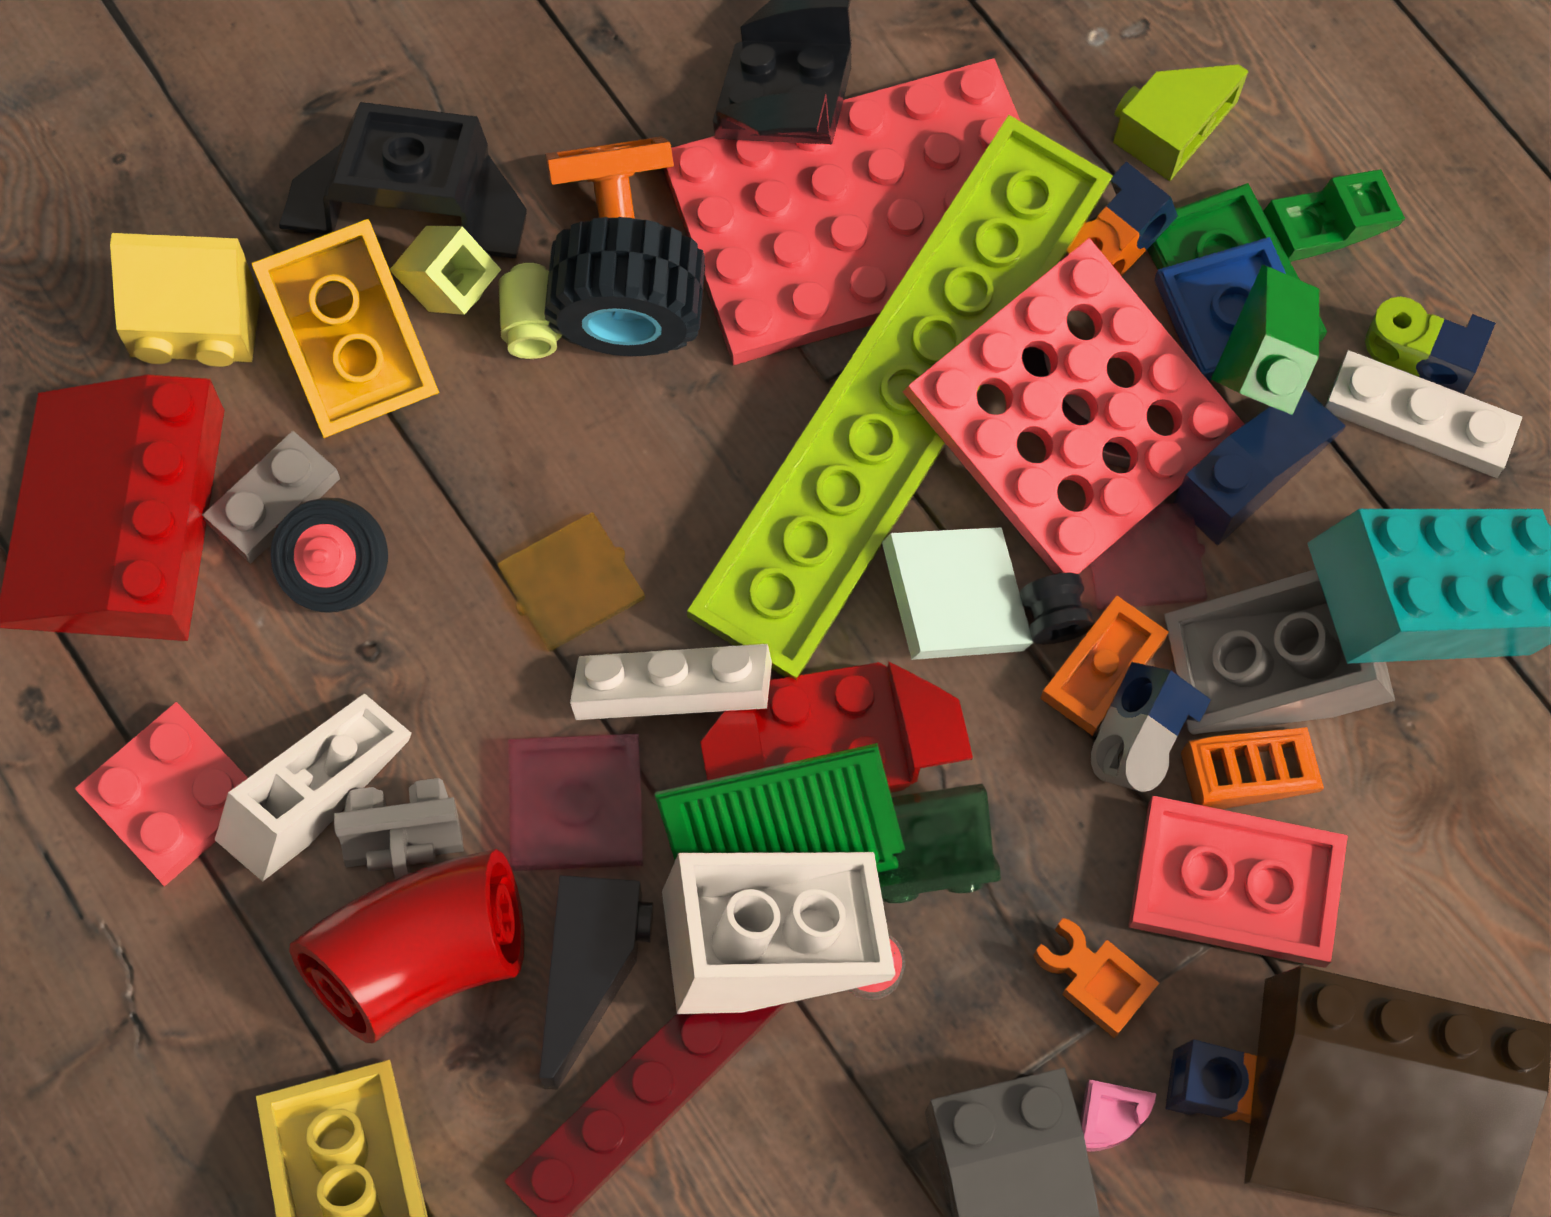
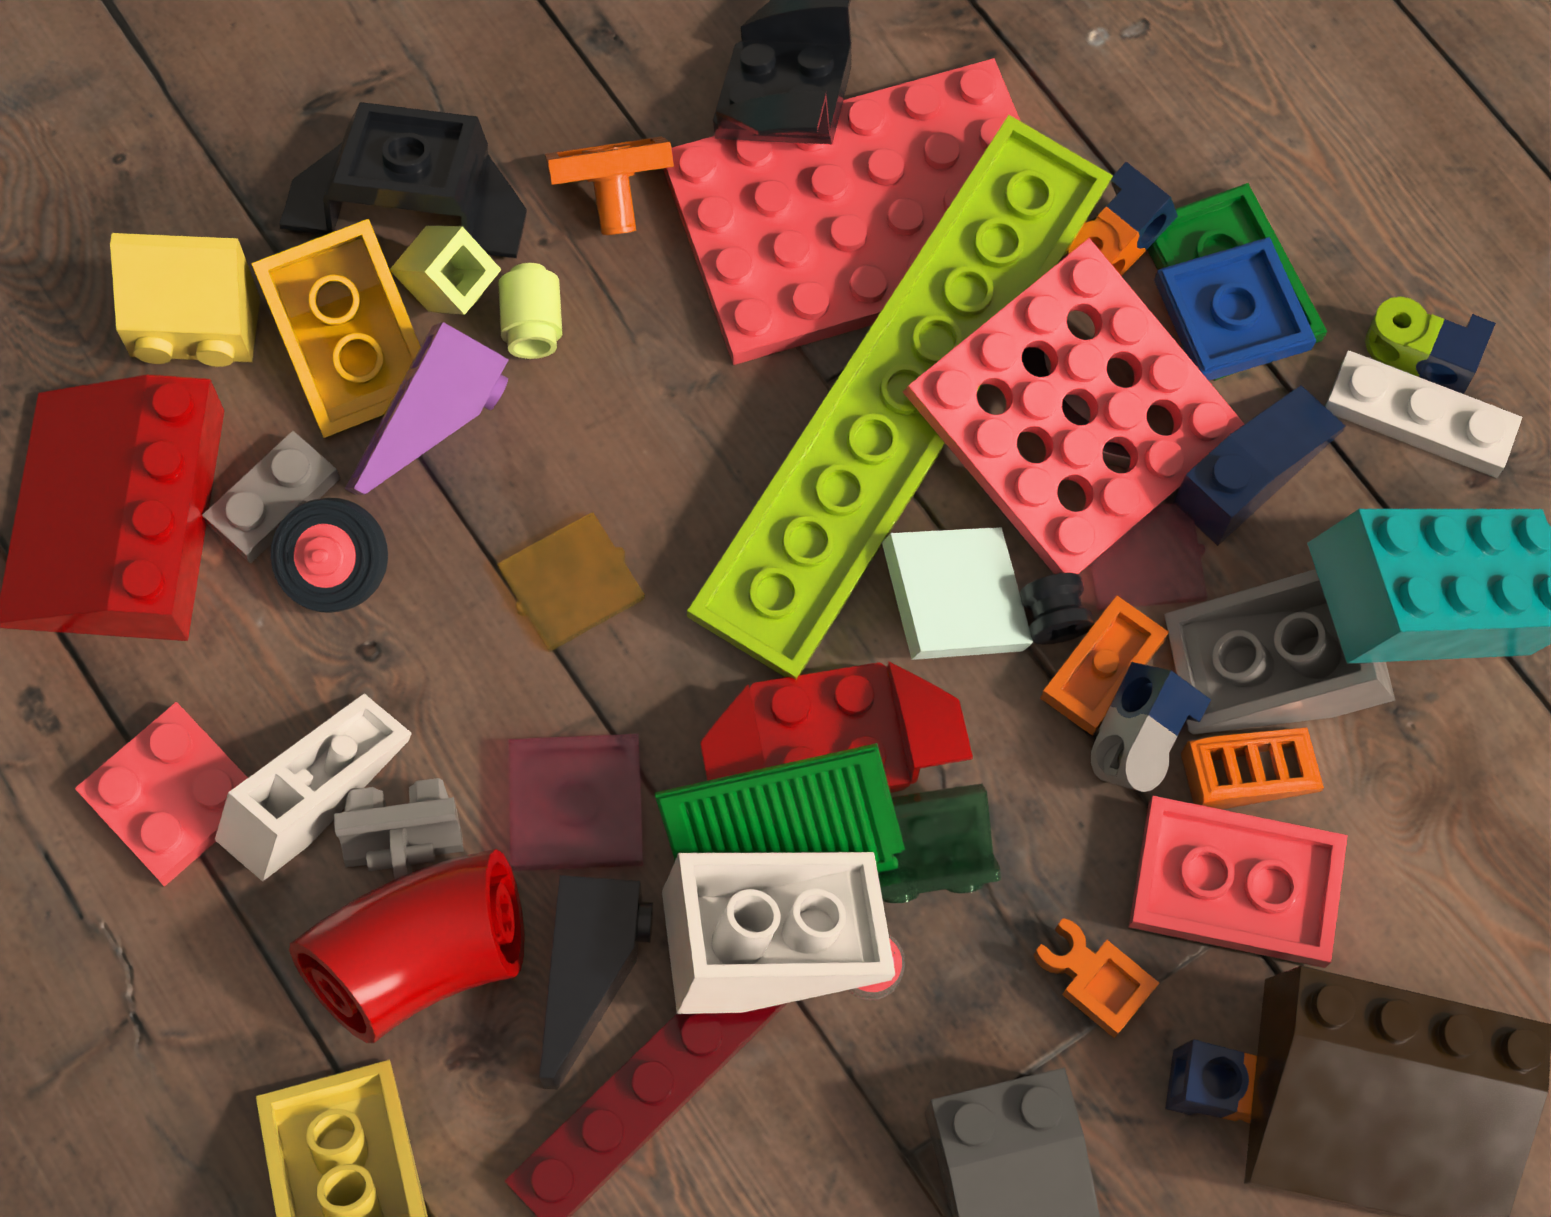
(438, 395): none -> medium lavender slope
(625, 286): black wheel -> none
(671, 682): white plate -> none
(1112, 1113): bright pink tile -> none
(1176, 114): lime slope -> none
(1273, 341): green slope -> none
(1336, 217): green slope -> none

